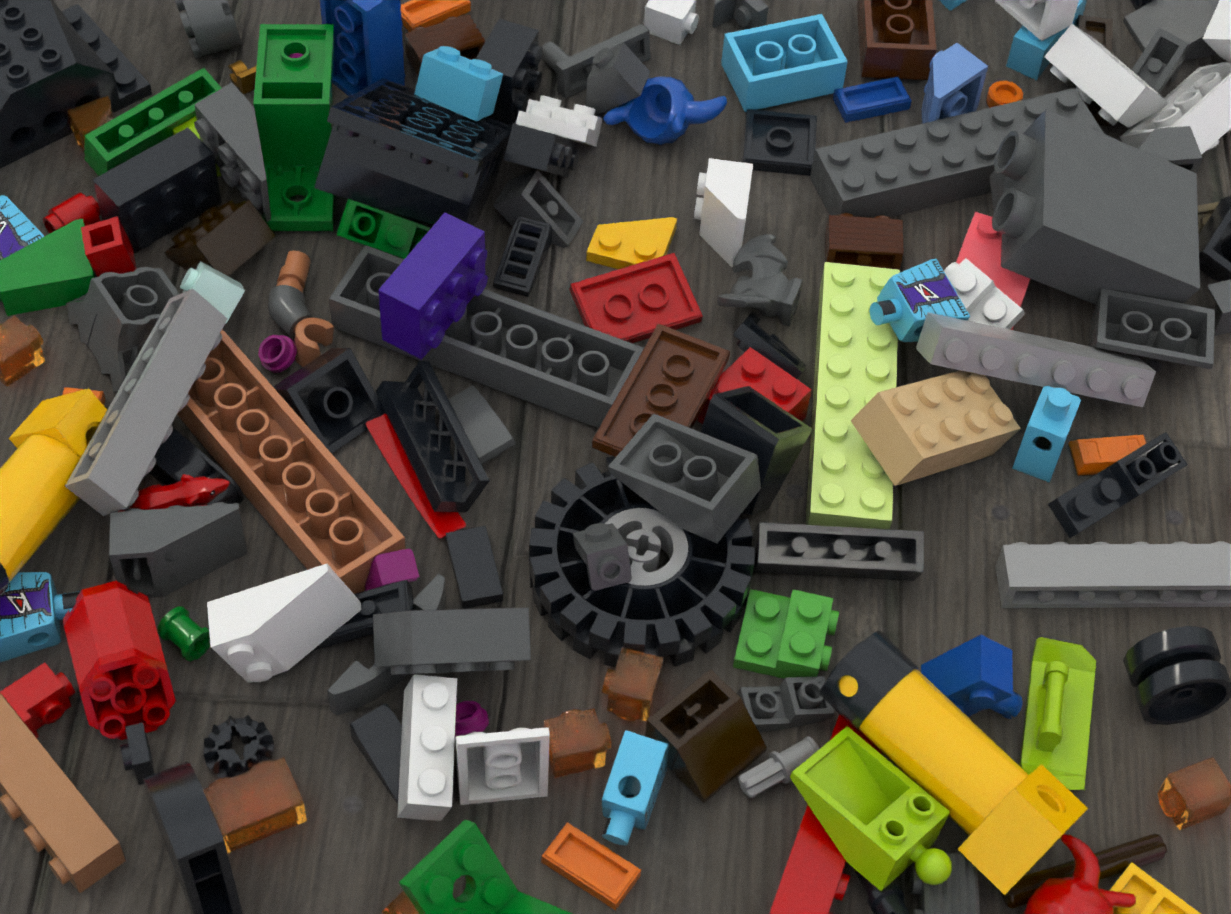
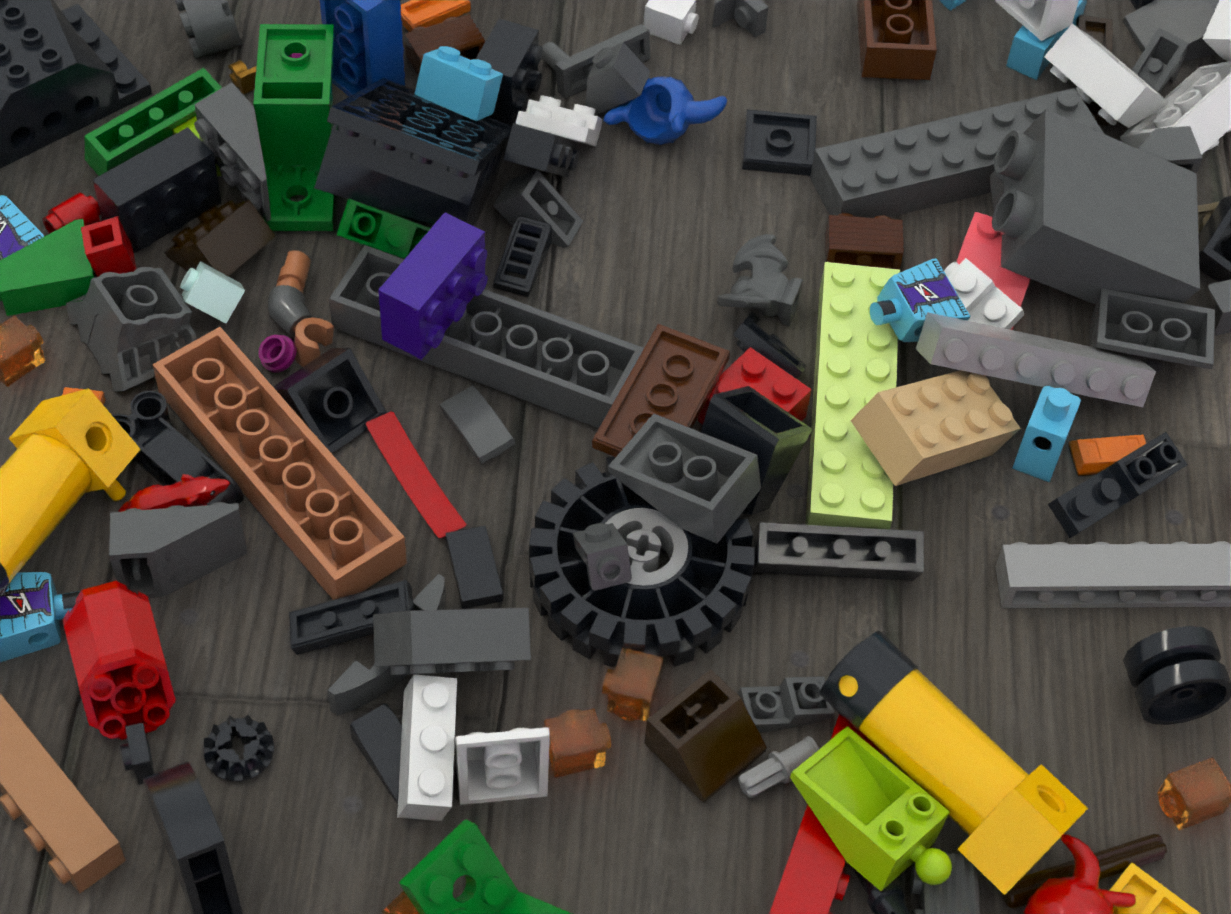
(39, 697): red brick -> none
(89, 117): clear orange brick -> none
(147, 404): light grey brick -> none
(184, 633): green bush -> none
(256, 804): clear orange brick -> none
(279, 621): white slope -> none
(392, 568): magenta slope -> none
(429, 447): black fence -> none
(470, 718): magenta plate -> none
(591, 866): orange tile -> none
(631, 242): yellow wing -> none
(635, 774): medium azure torso -> none
(637, 299): red tile -> none
(723, 205): white slope -> none
(783, 62): medium azure brick -> none
(786, 634): bright green plate -> none
(871, 99): blue tile -> none
(953, 84): medium blue slope -> none
(976, 677): blue brick -> none
(1003, 93): orange tile -> none
(1059, 711): lime piece -> none

